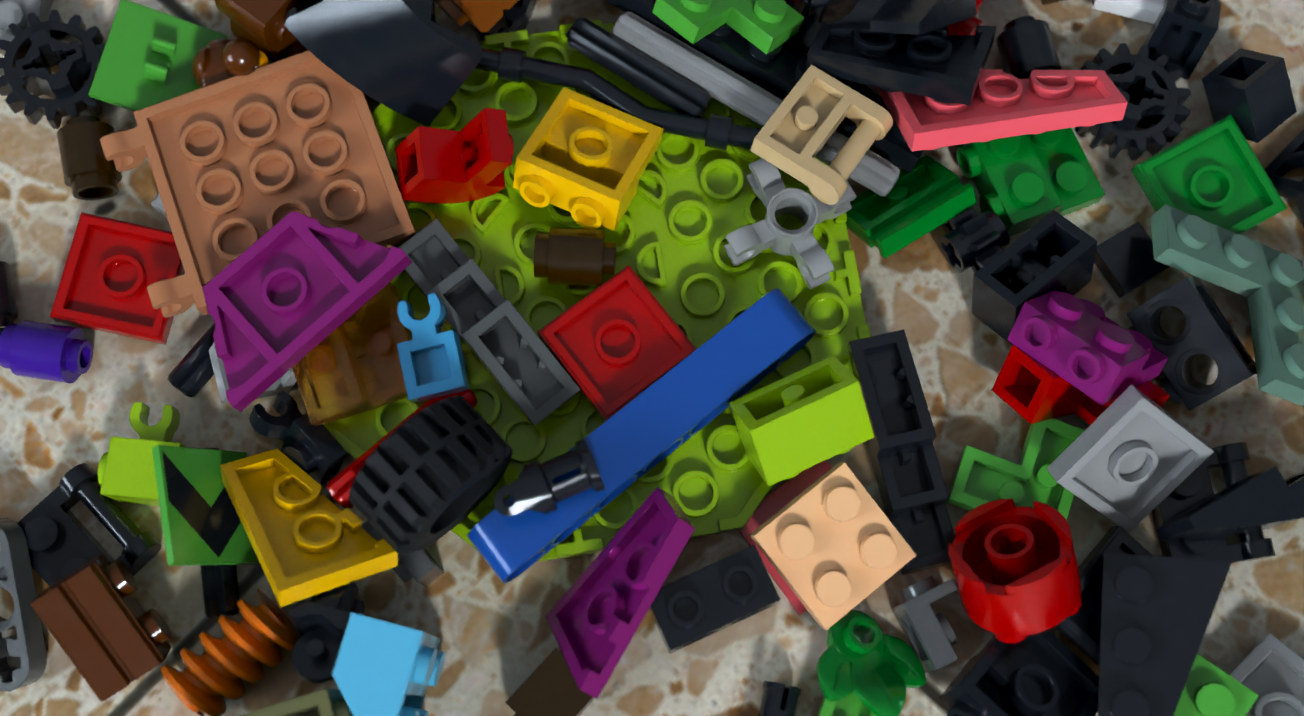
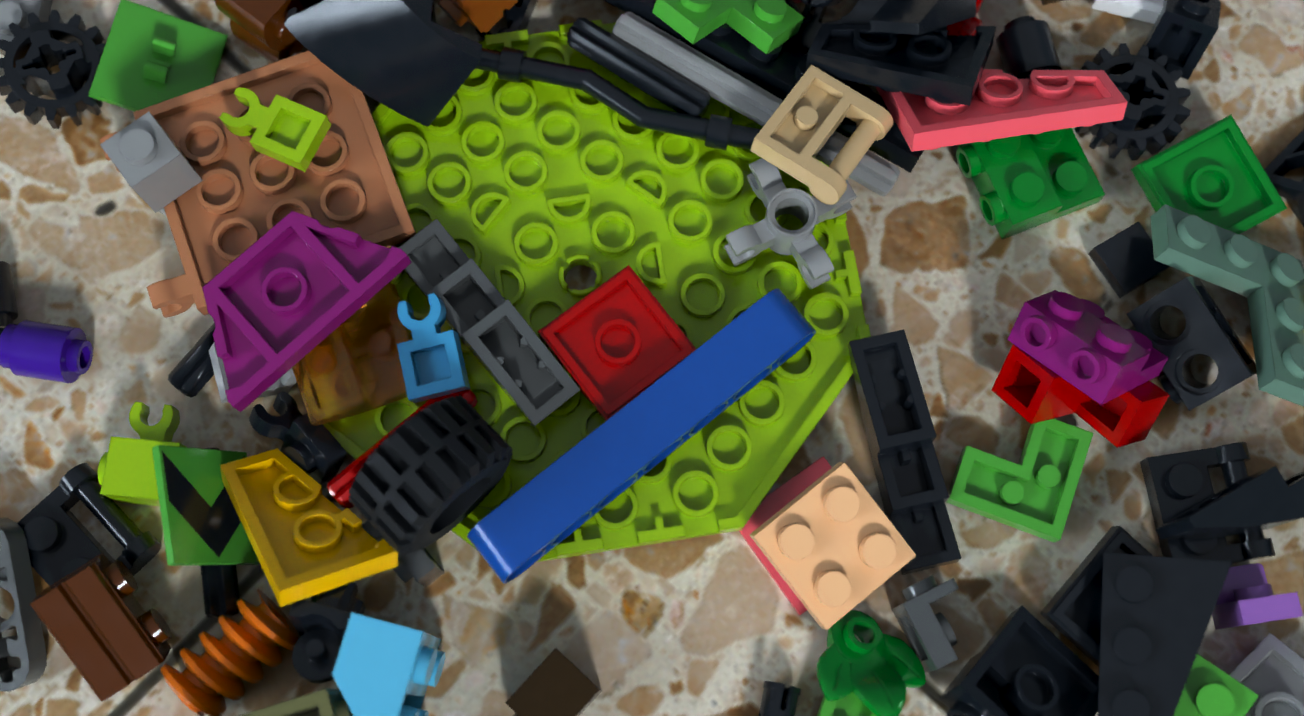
(84, 161): dark brown brick -> none
(110, 275): red plate -> none
(151, 162): none -> light grey brick
(226, 59): reddish brown animal -> none
(281, 131): none -> lime plate
(455, 165): red brick -> none
(535, 486): black piece -> none
(574, 256): dark brown brick -> none
(585, 160): yellow plate -> none
(617, 589): magenta wing -> none
(713, 599): black brick -> none
(802, 420): lime brick -> none
(911, 208): green plate -> none
(973, 239): black gear -> none
(1015, 568): red brick -> none
(1042, 260): black brick -> none
(1129, 459): light grey plate -> none
(1250, 599): none -> medium lavender bracket
(1253, 91): black brick -> none

